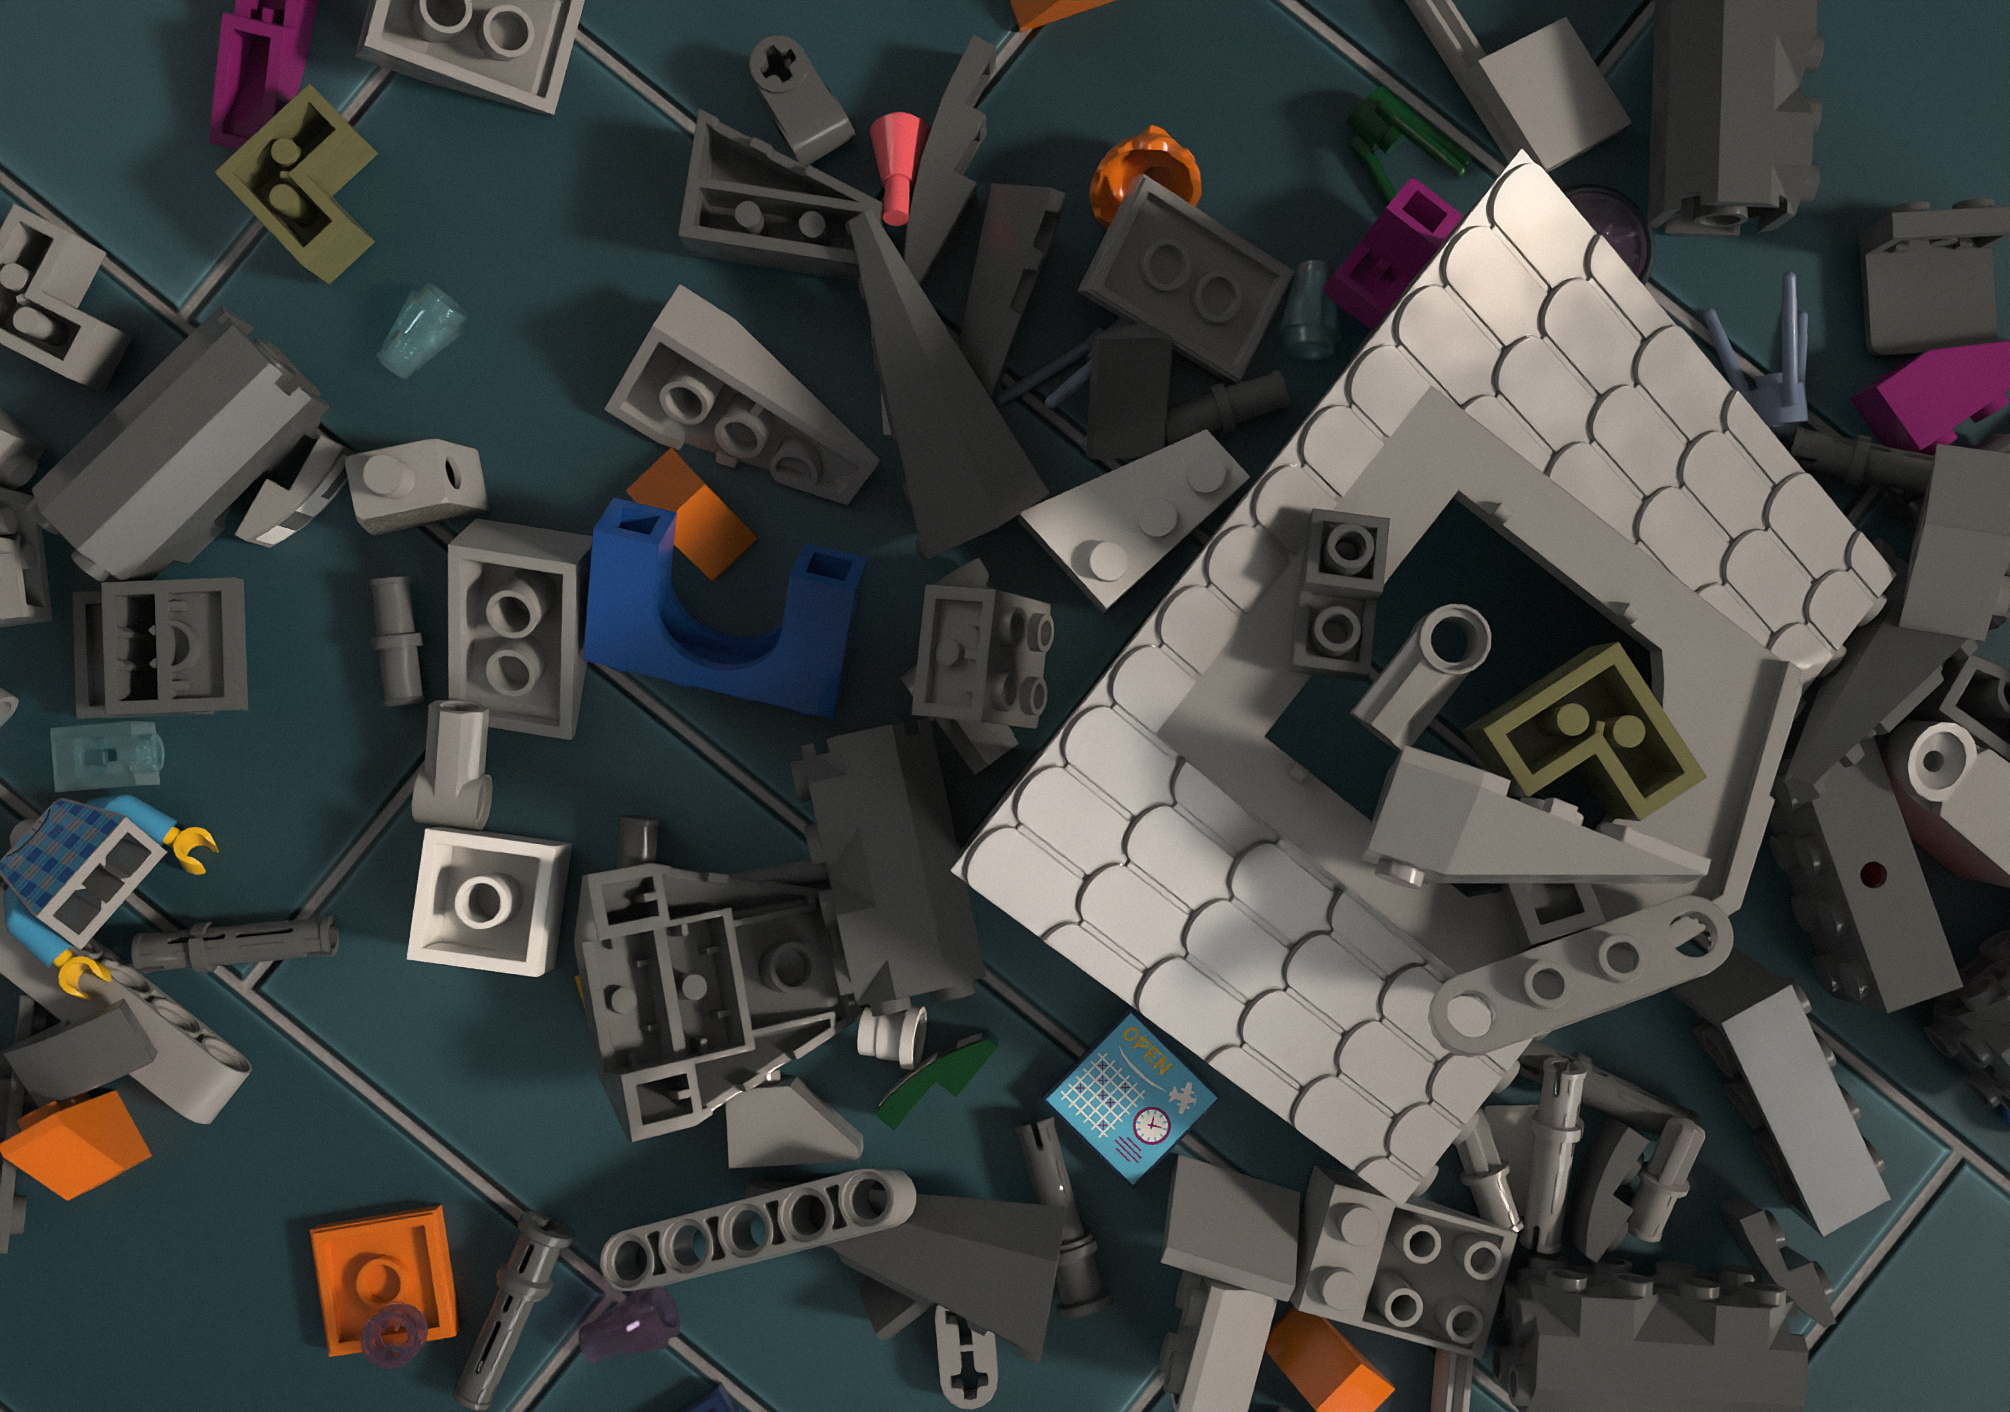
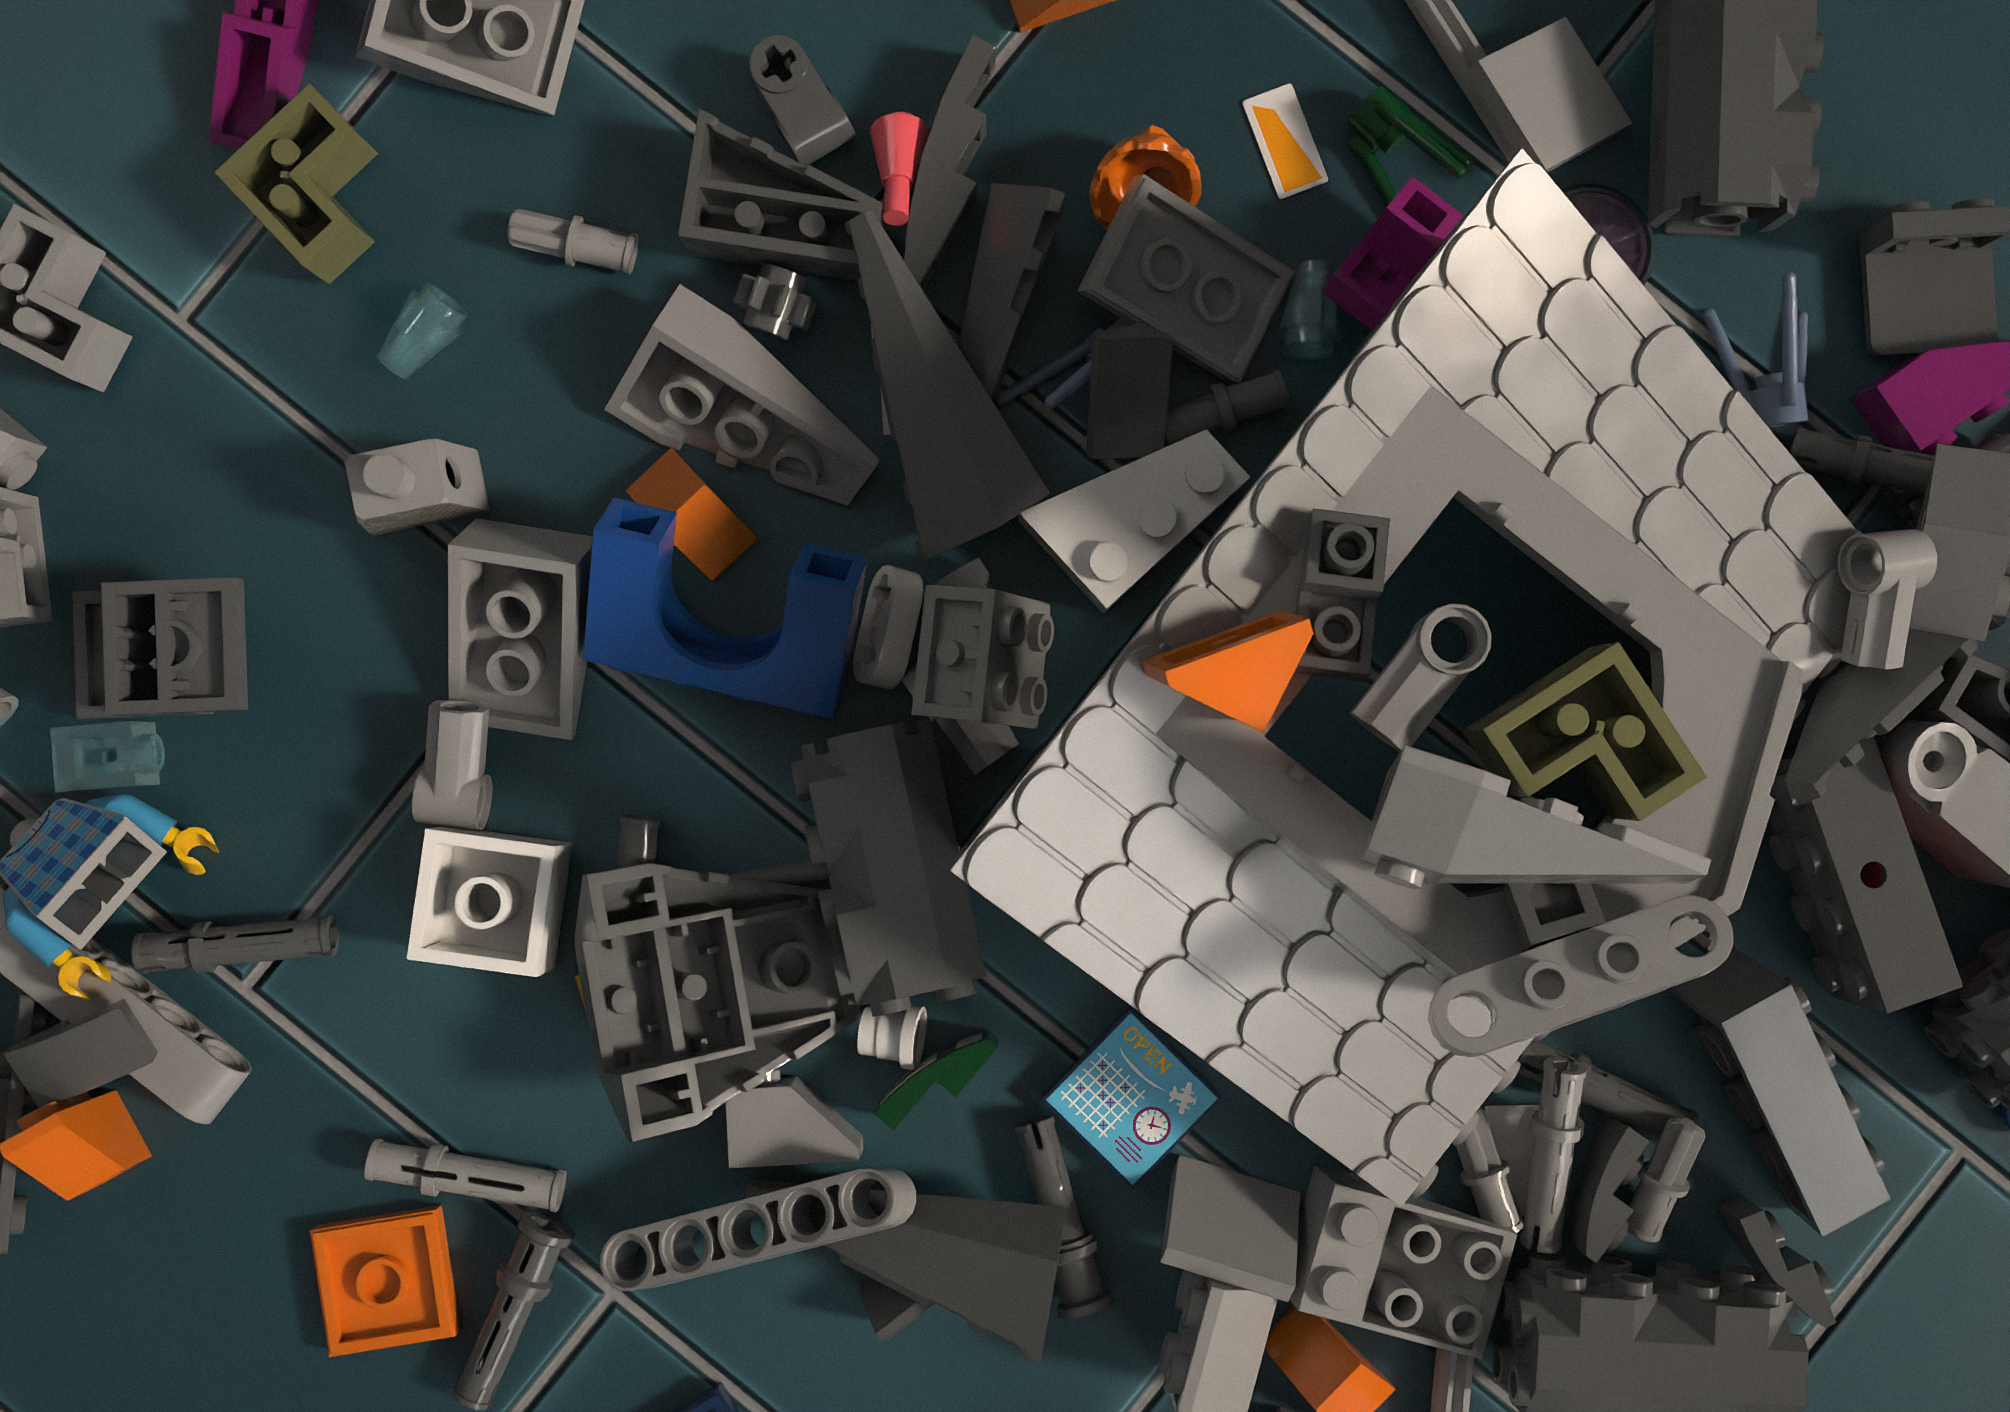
(178, 452): dark grey brick -> none
(285, 510): light grey slope -> none
(385, 1356): bush -> none
(396, 641): dark grey pin -> none
(465, 1175): none -> light grey pin
(573, 240): none -> light grey axle
(631, 1327): clear purple cone -> none
(775, 302): none -> dark grey gear
(888, 627): none -> white beam
(950, 1349): light grey beam -> none
(1238, 668): none -> orange slope
(1285, 141): none -> sticker
(1882, 581): none -> light grey piece

